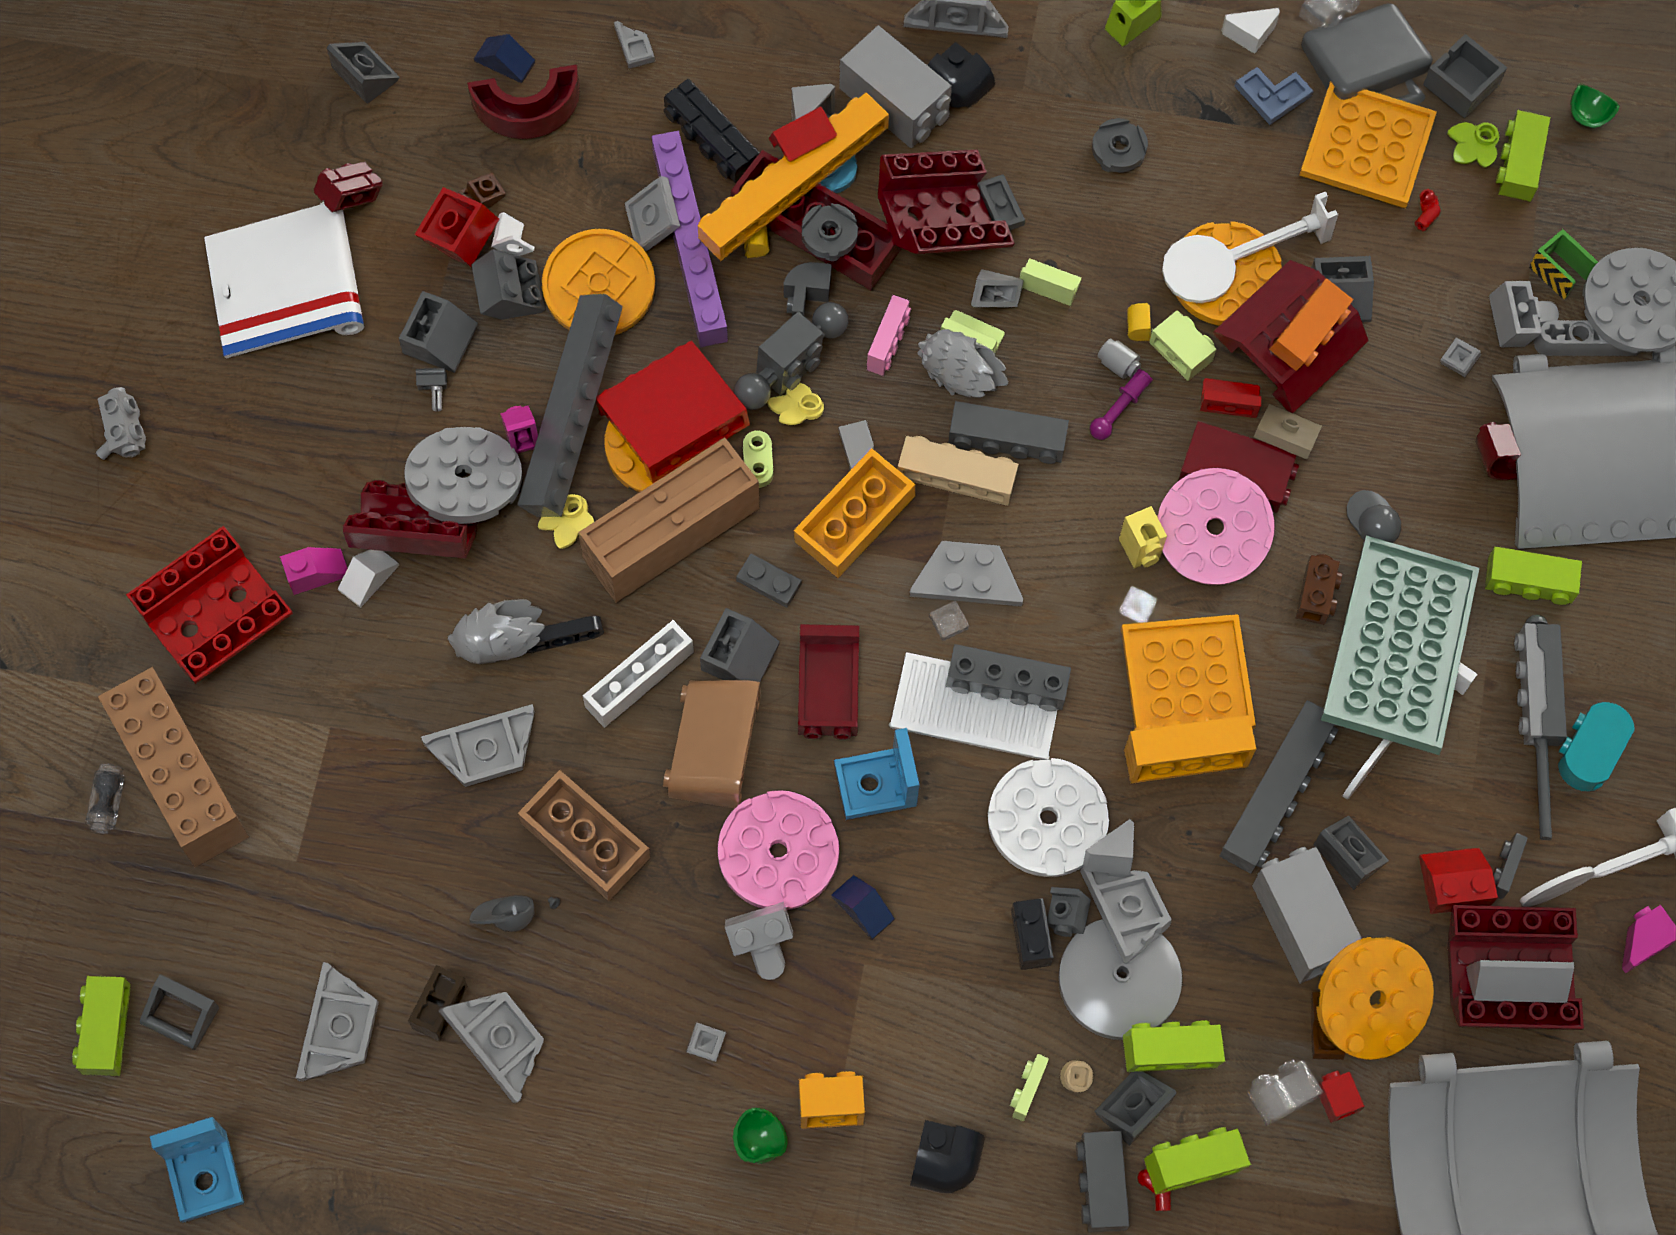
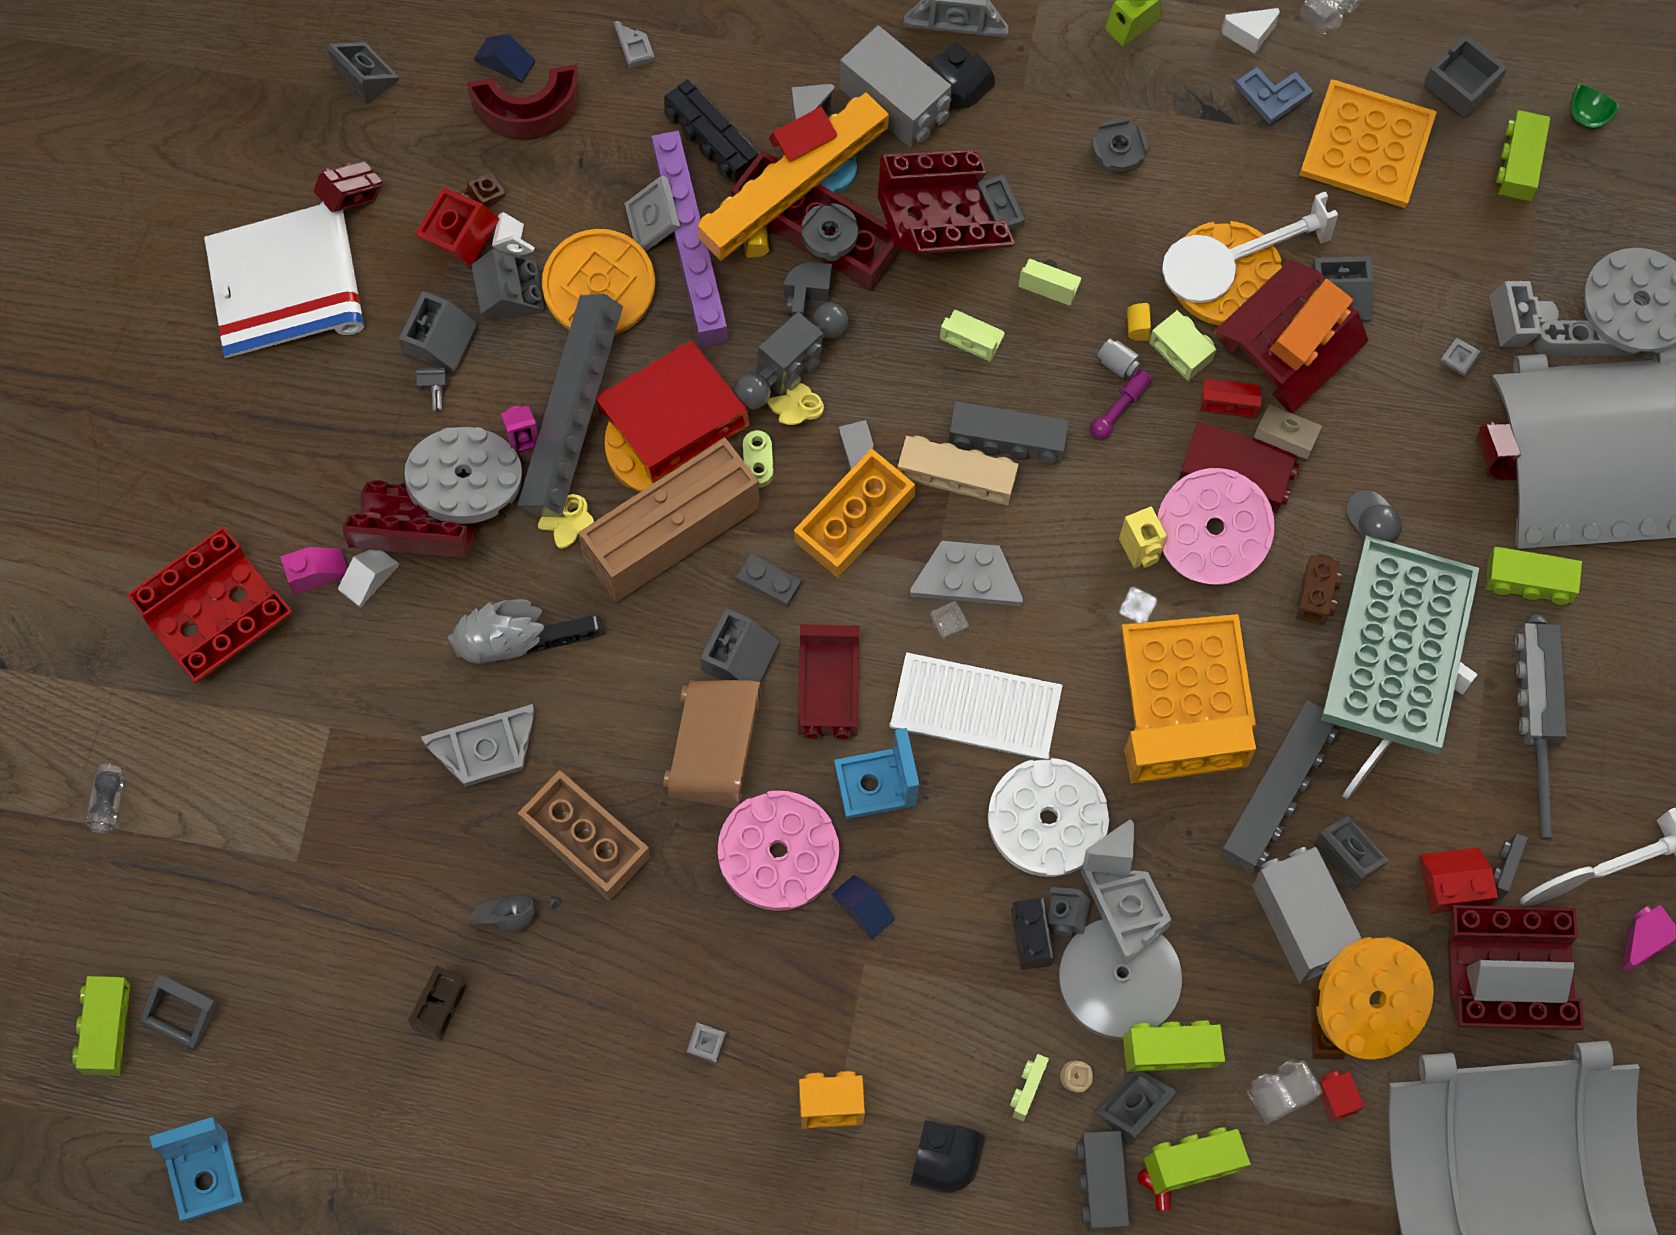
(121, 424): light grey brick -> none
(173, 767): medium nougat brick -> none
(337, 1026): light grey wing -> none
(498, 1038): light grey wing -> none
(638, 673): white brick -> none
(759, 1136): green helmet -> none
(760, 934): light grey brick -> none
(888, 335): bright pink piece -> none
(961, 363): light grey head -> none
(996, 290): light grey slope -> none
(1008, 678): dark grey brick -> none
(1369, 53): dark grey piece -> none
(1430, 209): red arm -> none
(1472, 145): lime plate -> none
(1571, 253): bright green piece -> none
(1595, 746): teal brick -> none

